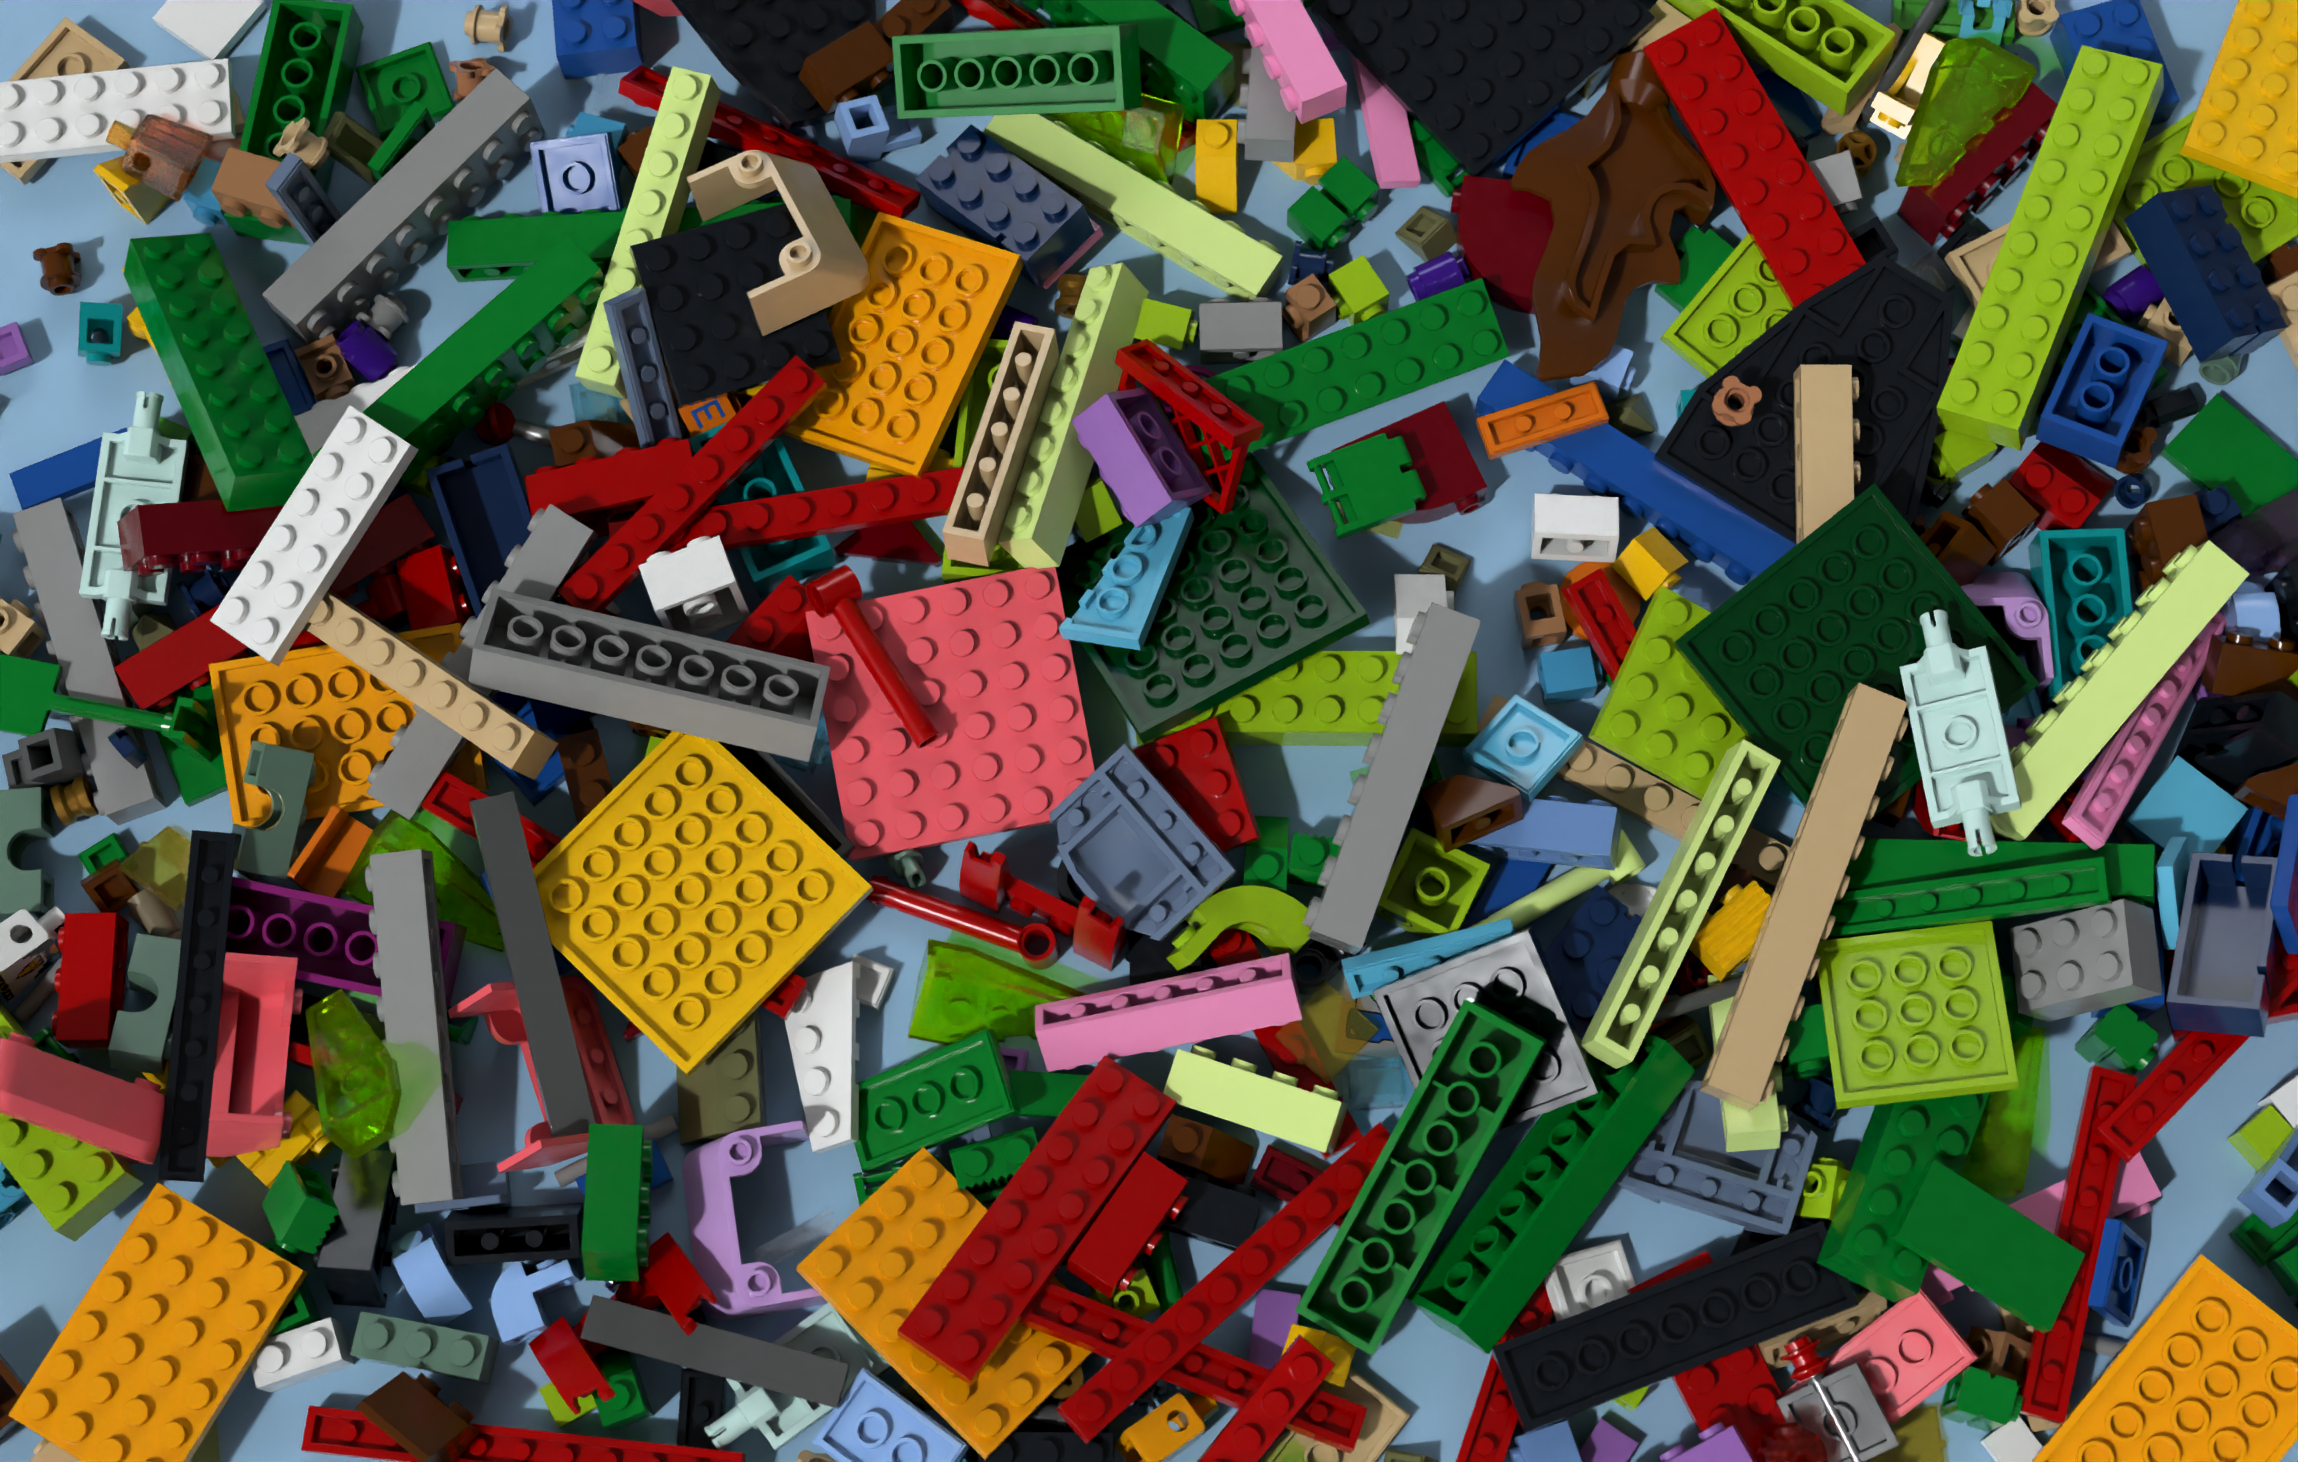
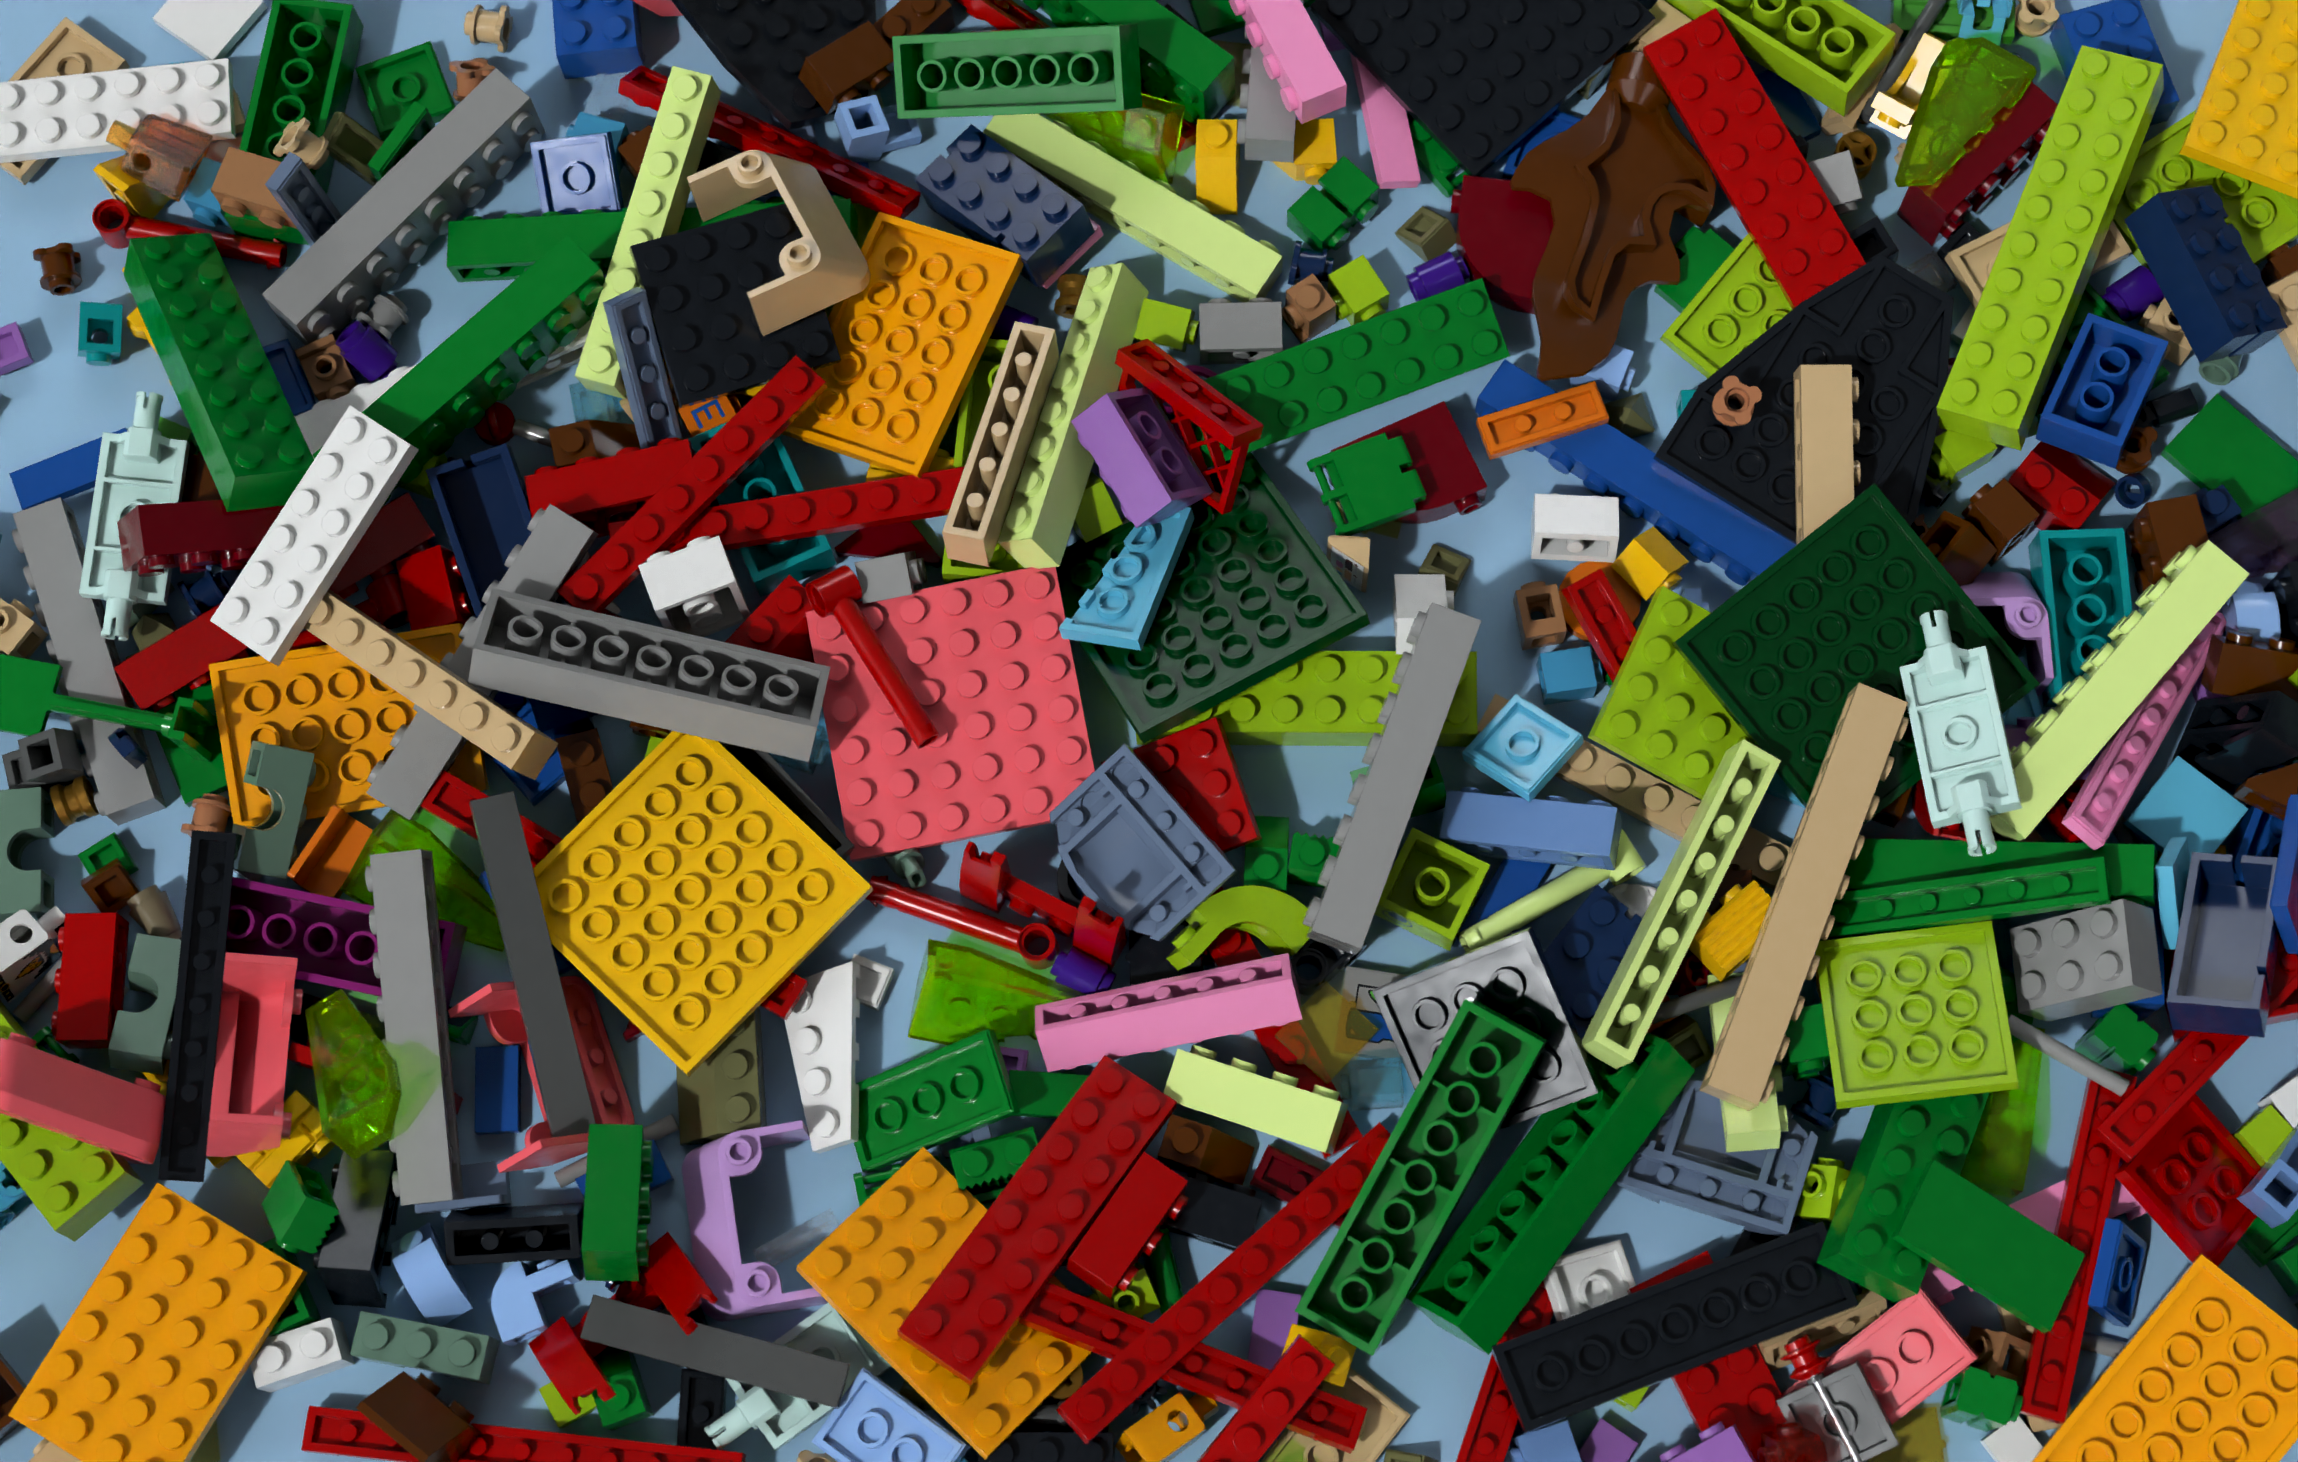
(161, 866): clear yellow piece -> none
(209, 815): none -> nougat brick
(229, 245): none -> red piece
(498, 1090): none -> blue tile
(890, 576): none -> light grey brick
(1082, 972): none -> dark purple brick
(1350, 558): none -> slope
(1384, 966): medium azure tile -> none
(1468, 809): reddish brown slope -> none
(2067, 1056): none -> light grey bar
(2192, 1182): none -> red plate

